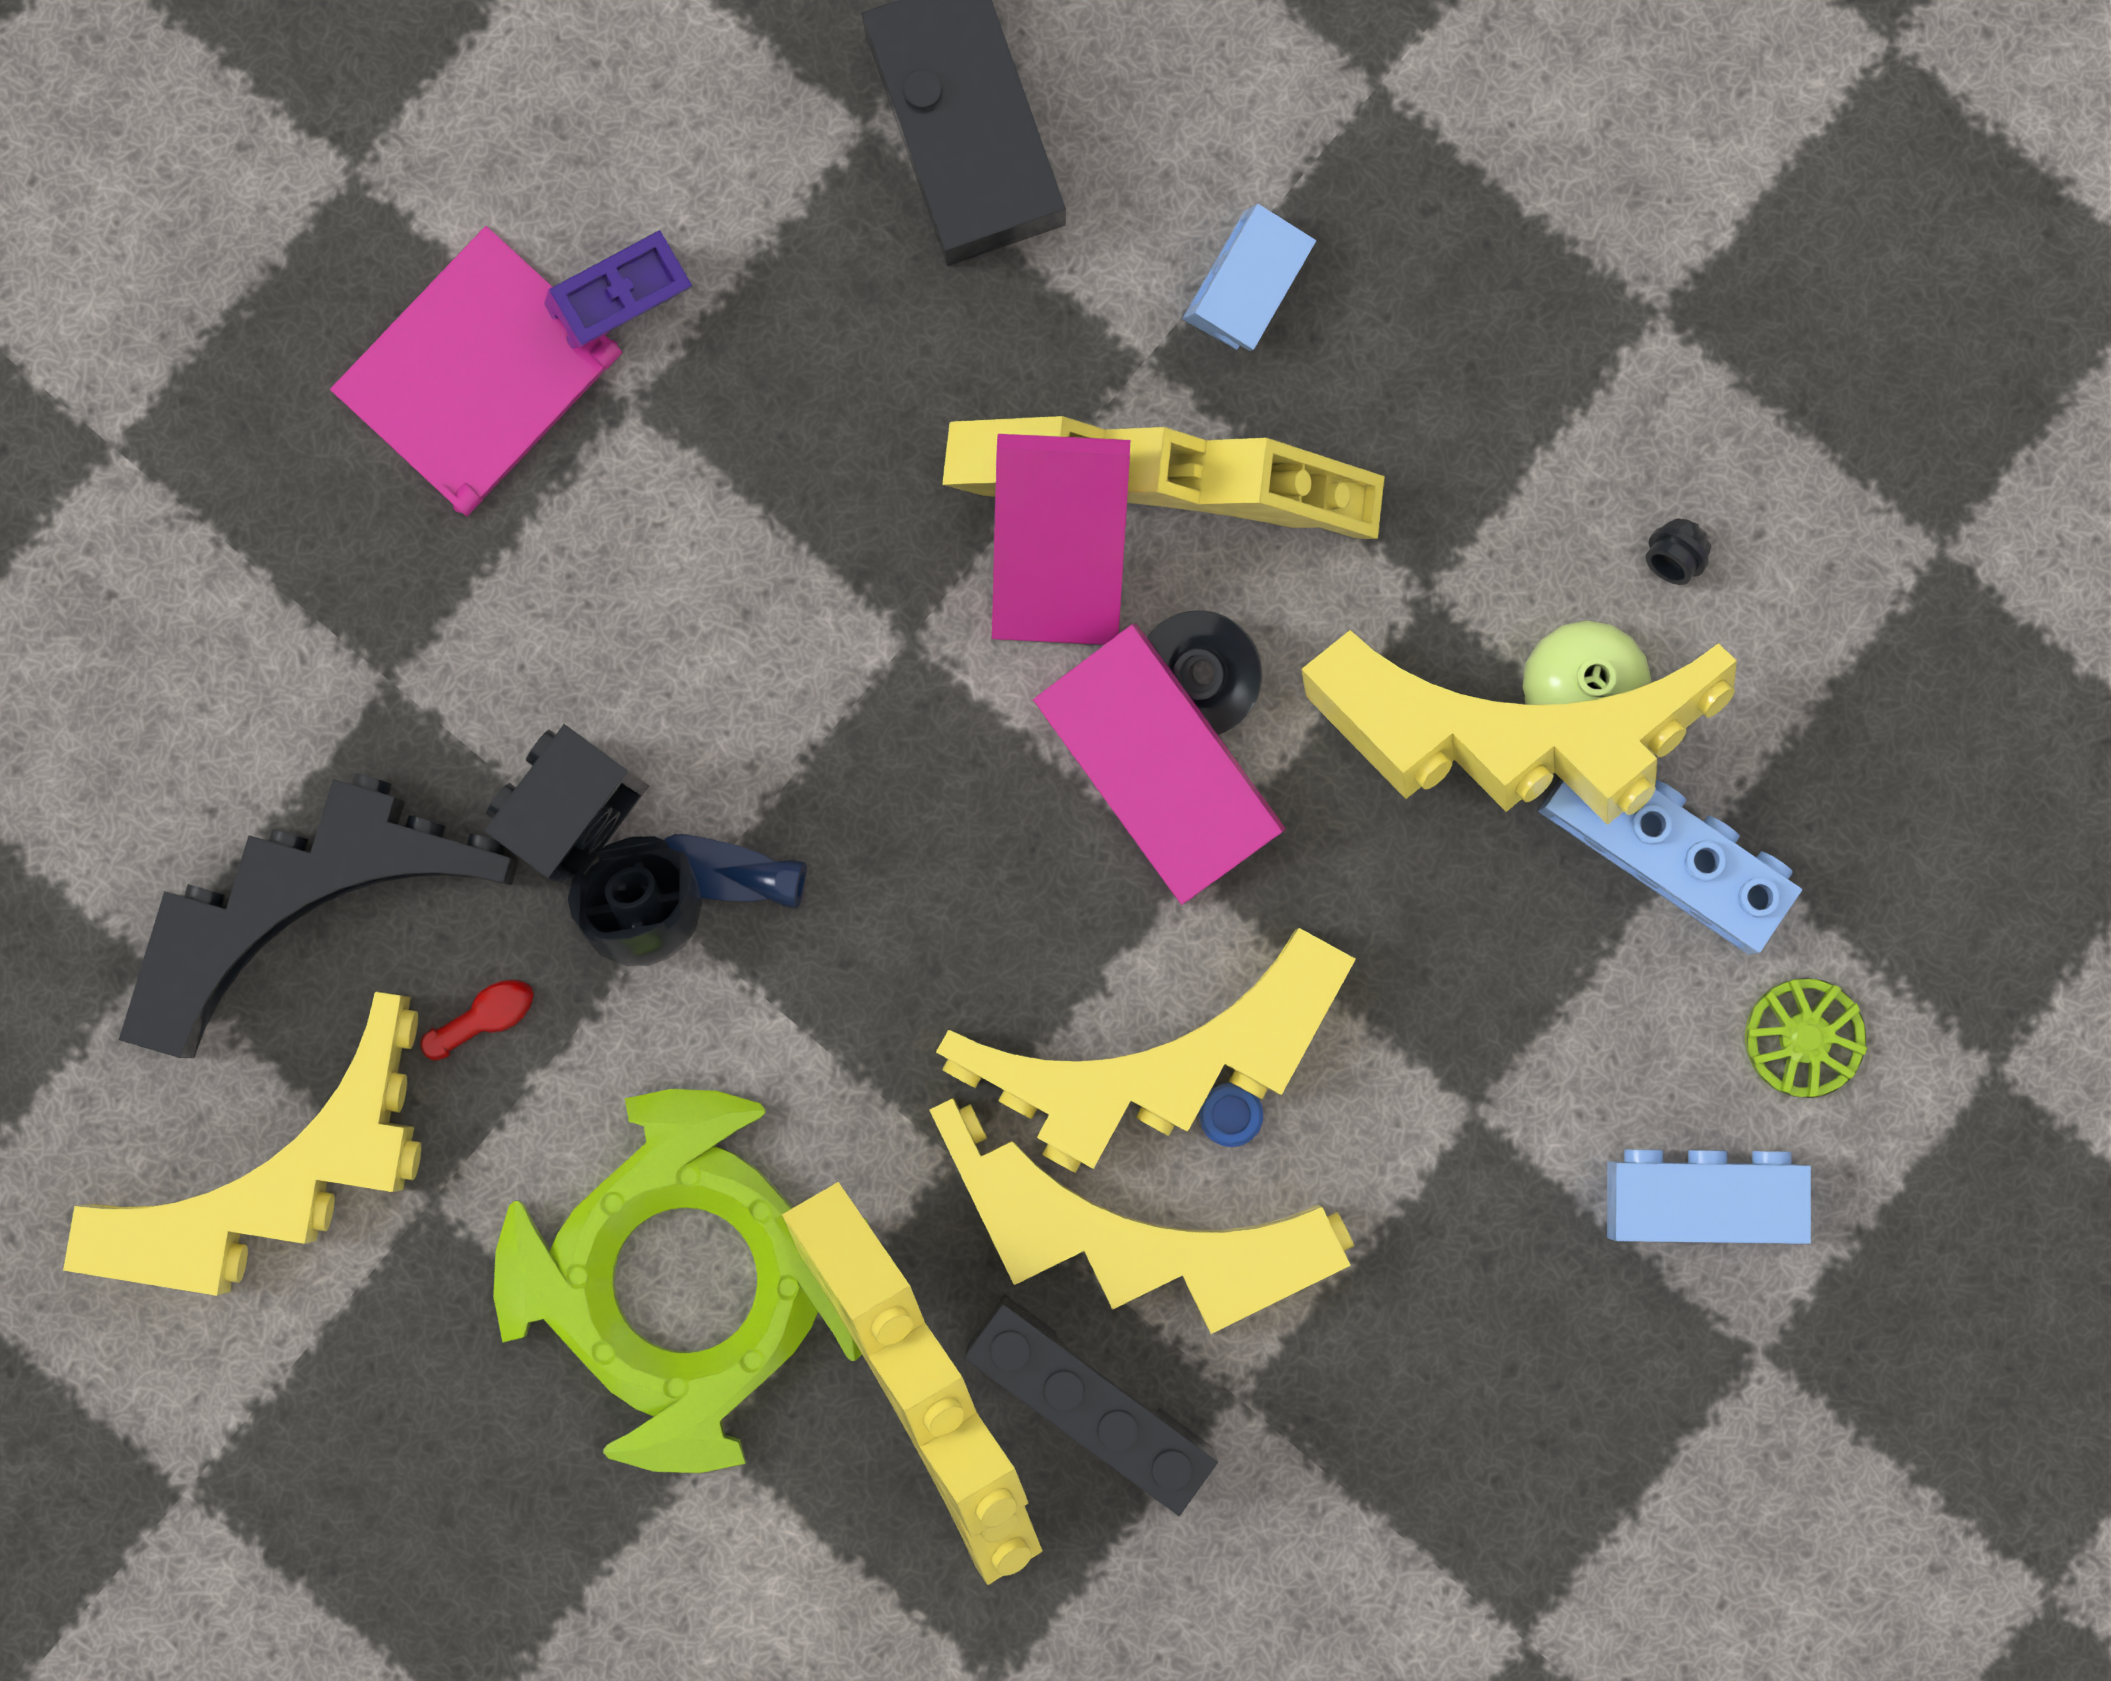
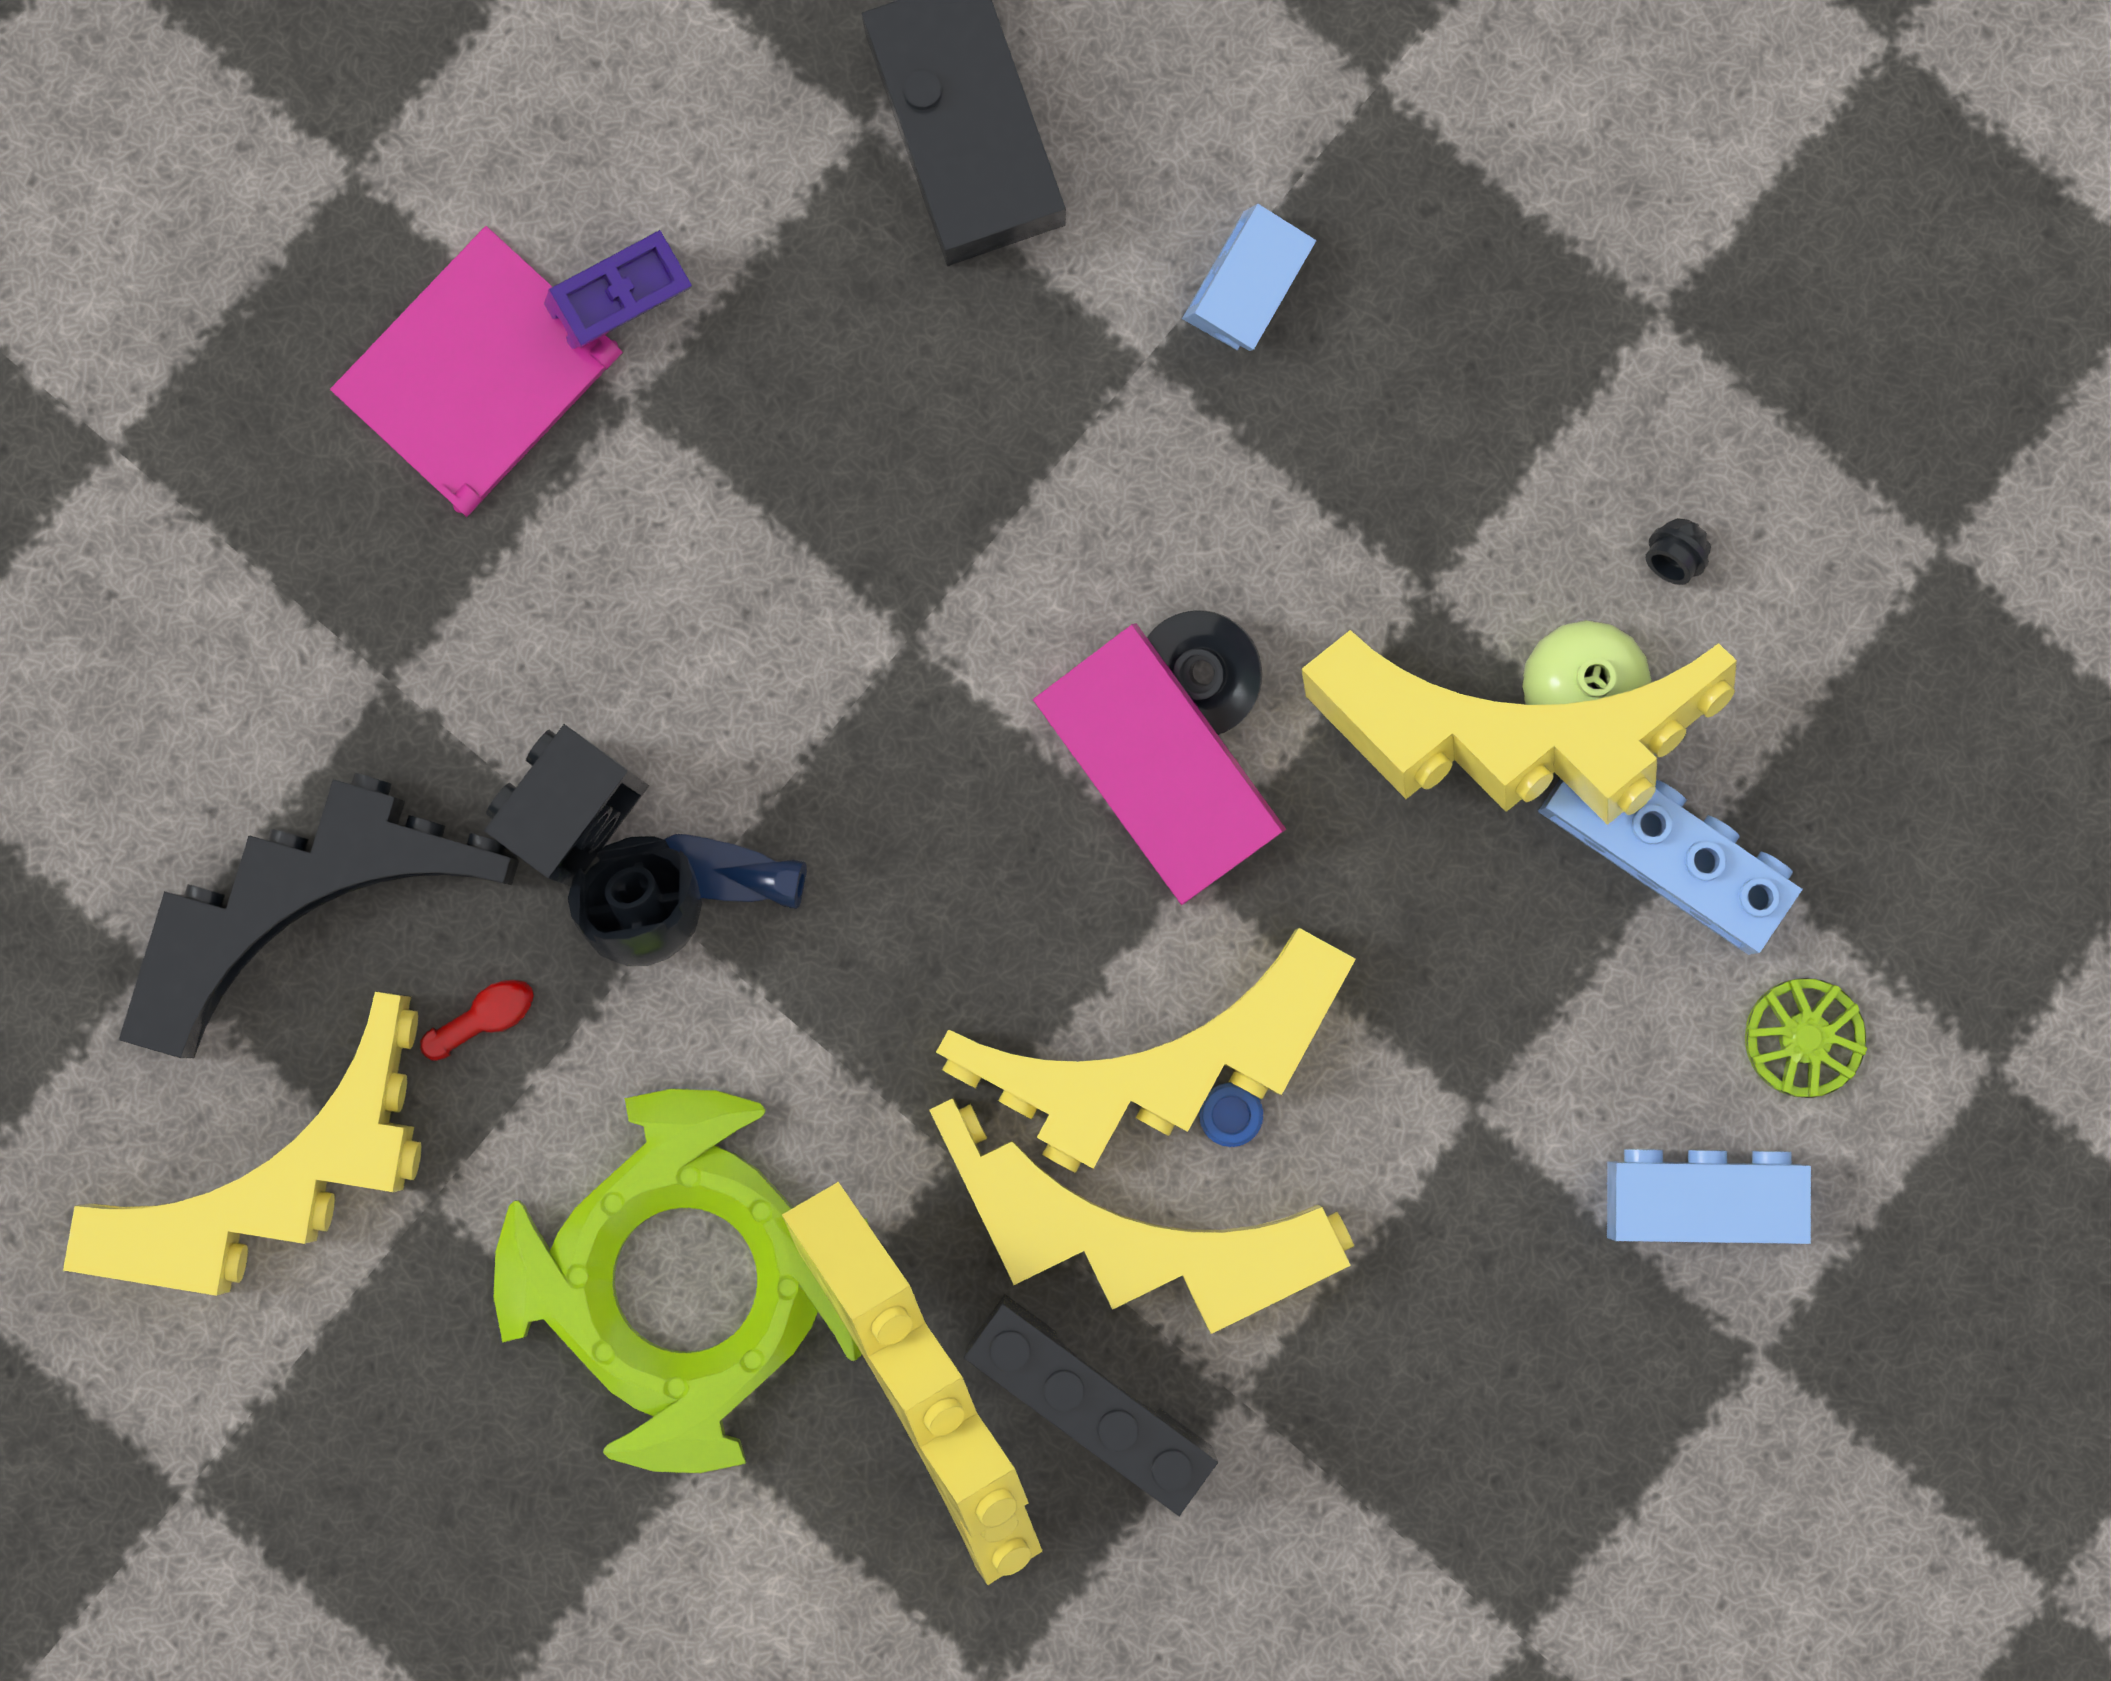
(1059, 538): dark pink tile -> none
(1176, 470): light yellow arch -> none

